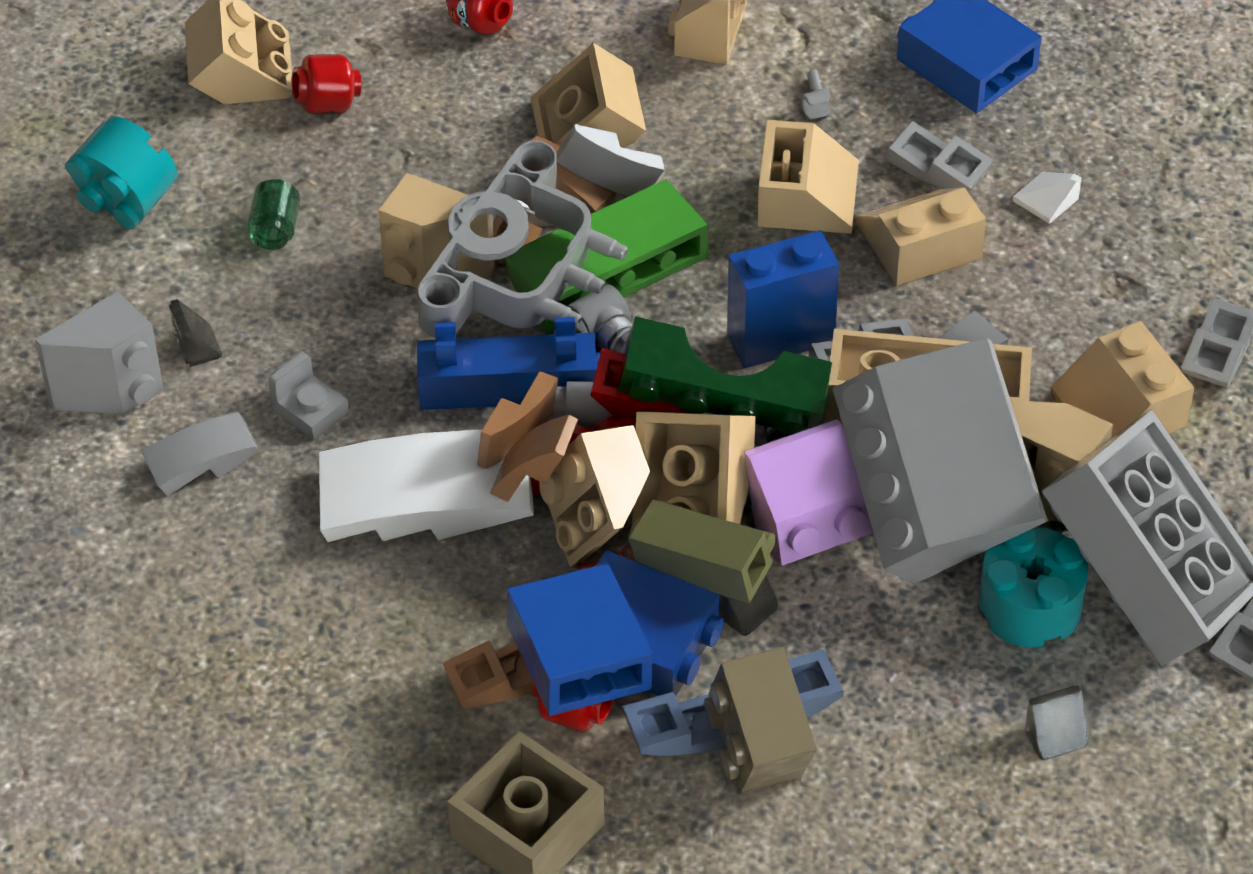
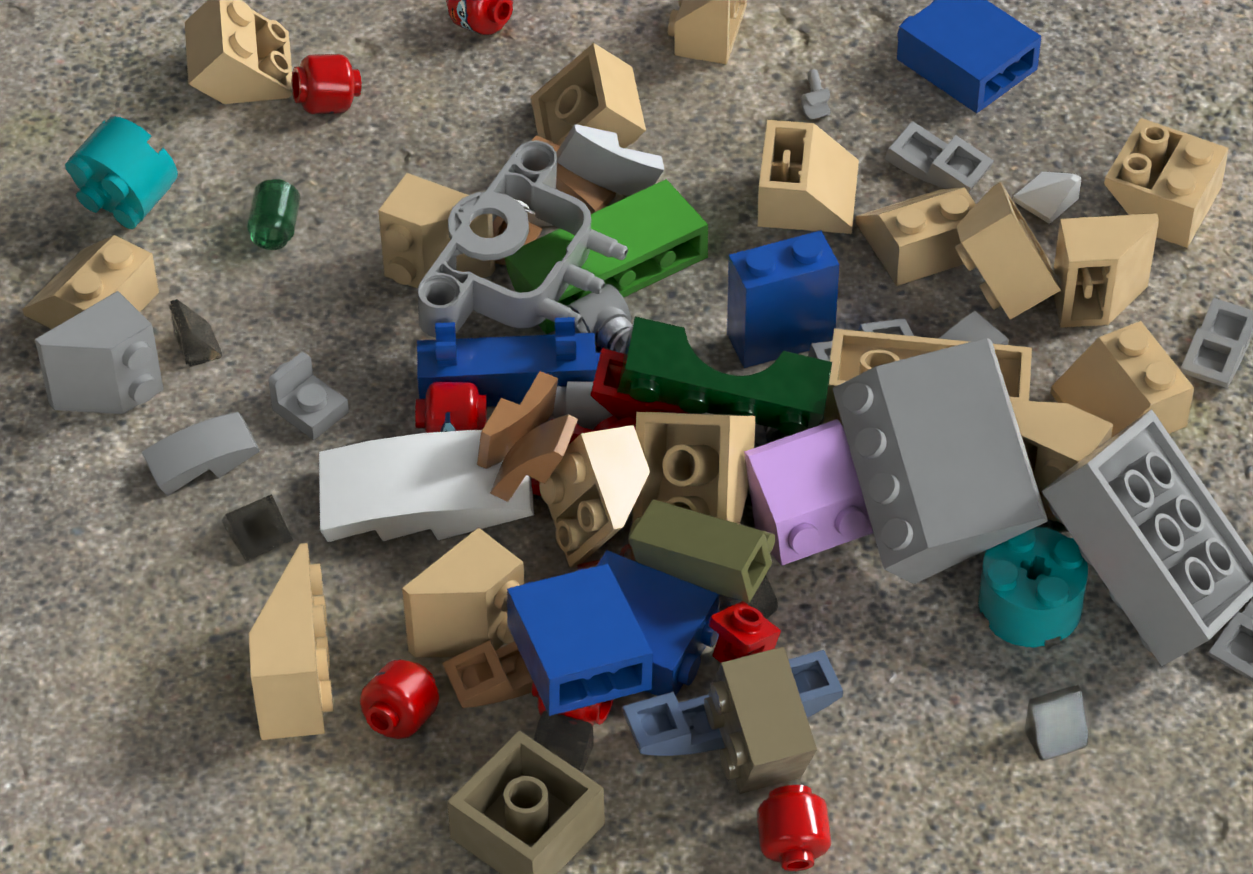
(93, 276): none -> tan slope
(257, 528): none -> clear smoke slope
(290, 655): none -> tan slope
(401, 697): none -> red head
(451, 408): none -> red head
(462, 598): none -> tan slope
(566, 738): none -> clear smoke slope
(742, 632): none -> red bracket
(793, 827): none -> red head
(1006, 254): none -> tan slope
(1102, 266): none -> tan slope
(1168, 176): none -> tan slope

